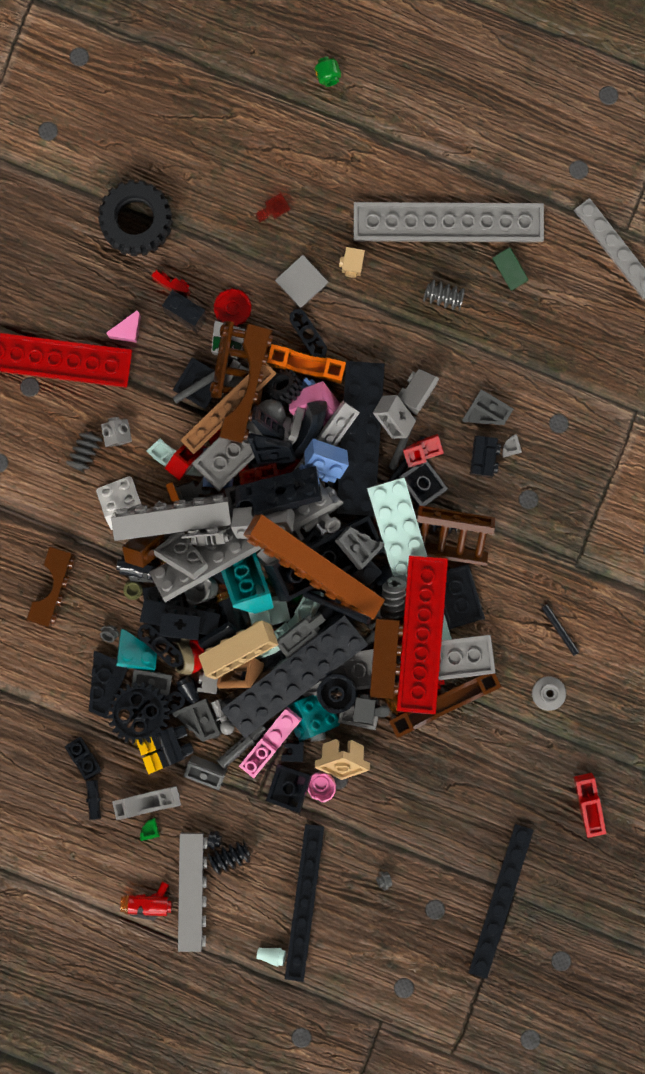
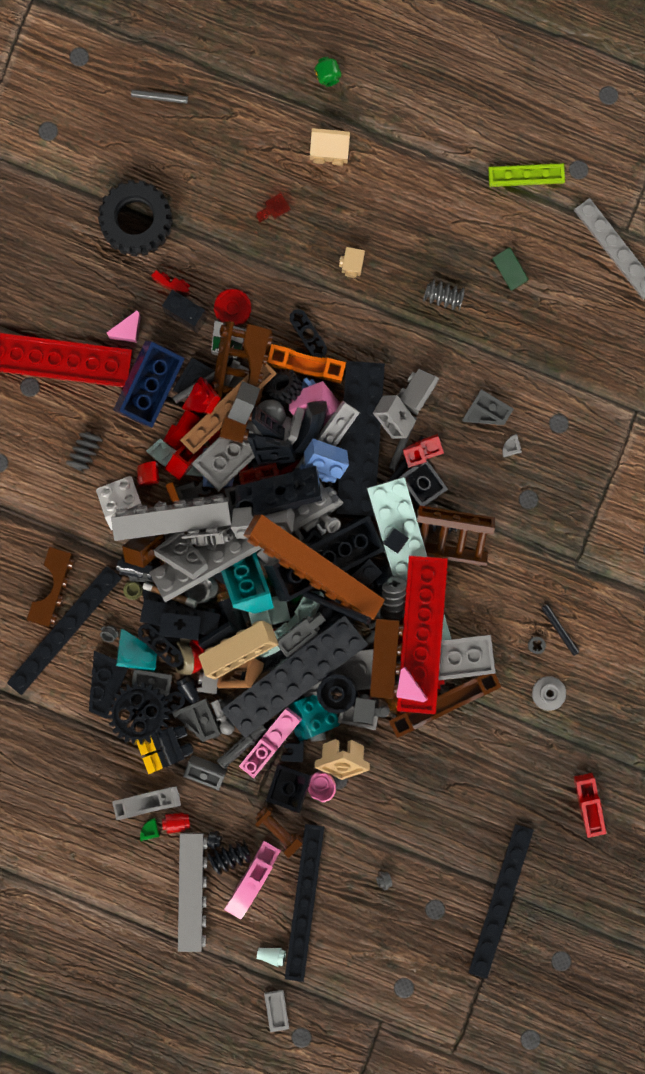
(64, 630): none -> black plate
(83, 758): black slope -> none
(93, 799): black pin -> none
(116, 432): light grey brick -> none
(147, 906): red piece -> none
(148, 384): none -> dark blue brick
(148, 474): none -> red slope
(159, 96): none -> dark grey bar
(176, 822): none -> red brick
(177, 432): none -> red slope
(180, 598): none -> bar
(202, 398): none -> red wing
(244, 403): none -> dark grey slope
(252, 880): none -> bright pink slope
(276, 1010): none -> light grey tile
(290, 842): none -> reddish brown fence
(301, 281): light grey tile -> none
(329, 146): none -> tan slope
(358, 547): dark grey wing -> none
(395, 540): none -> black slope
(409, 688): none -> bright pink slope
(448, 222): light grey plate -> none
(461, 598): black tile -> none
(484, 456): black brick -> none
(526, 175): none -> lime tile
(542, 645): none -> dark grey bush

